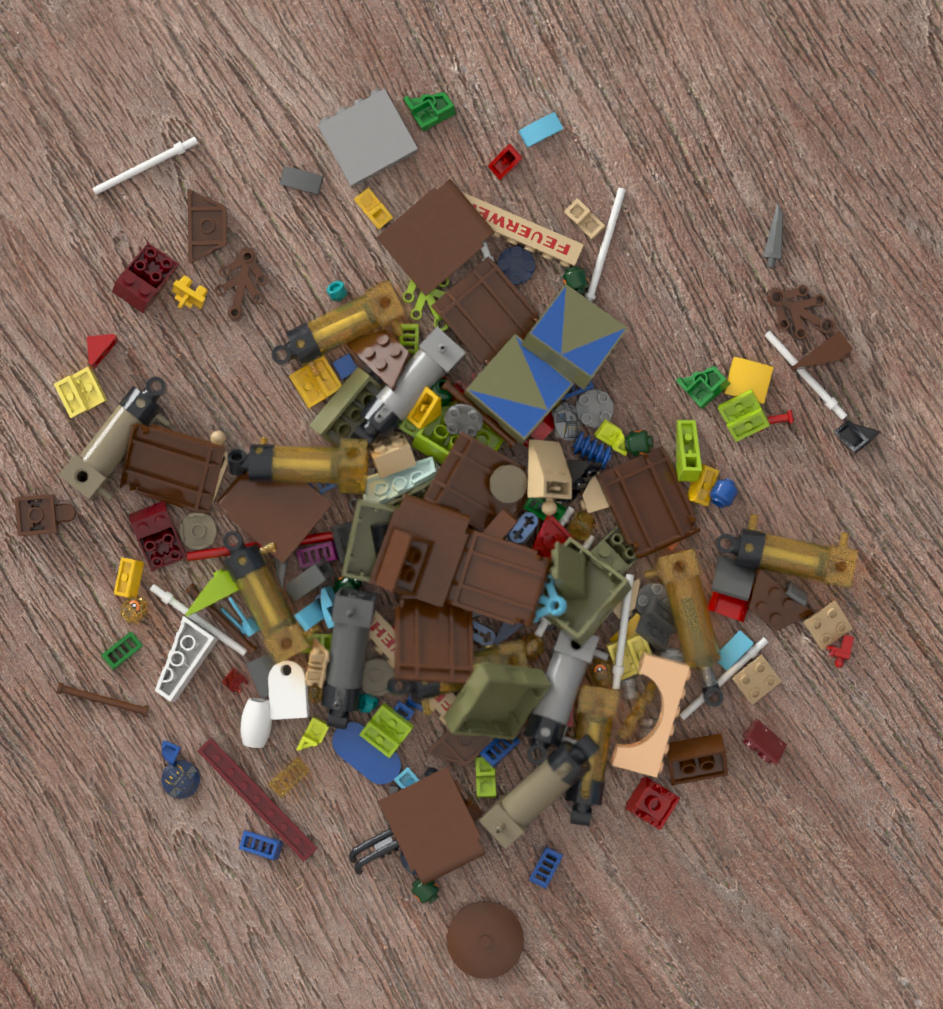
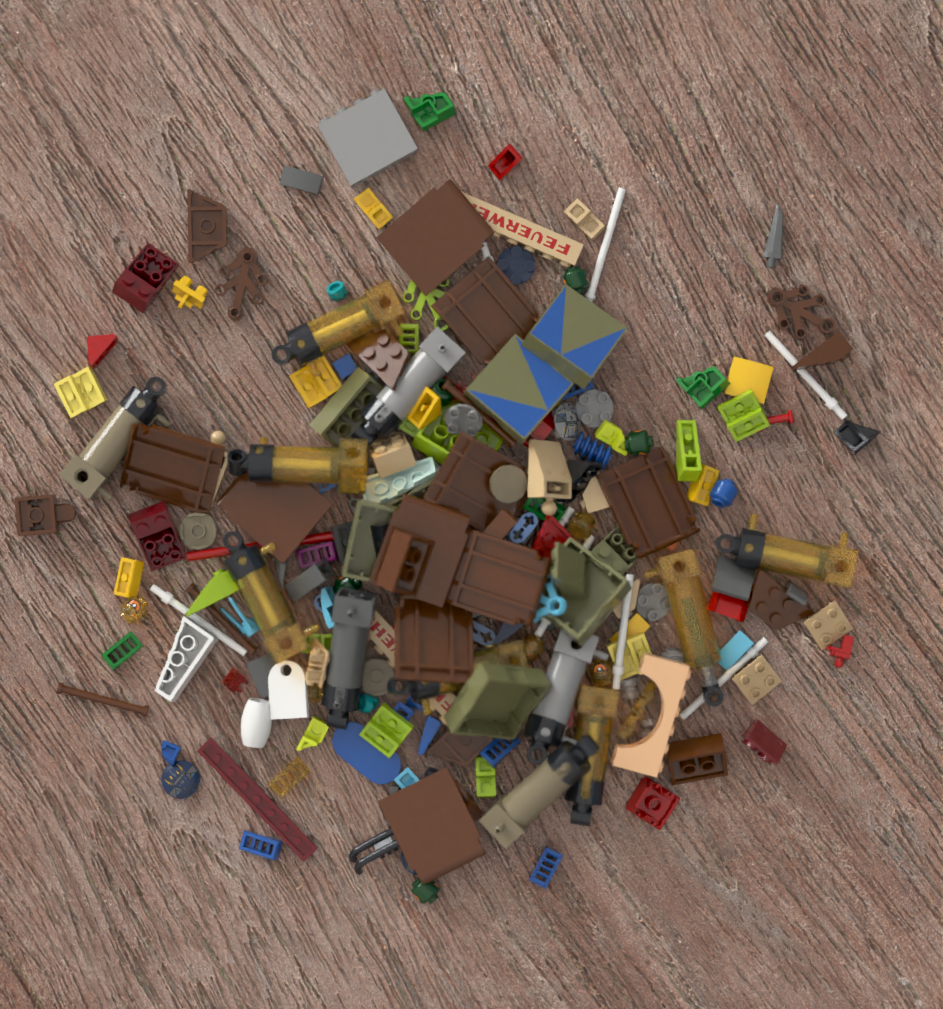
(178, 148): white bar -> none
(310, 615): medium azure slope -> none
(430, 729): none -> blue slope
(485, 939): reddish brown dish -> none
(540, 129): medium azure slope -> none
(656, 624): dark grey slope -> none

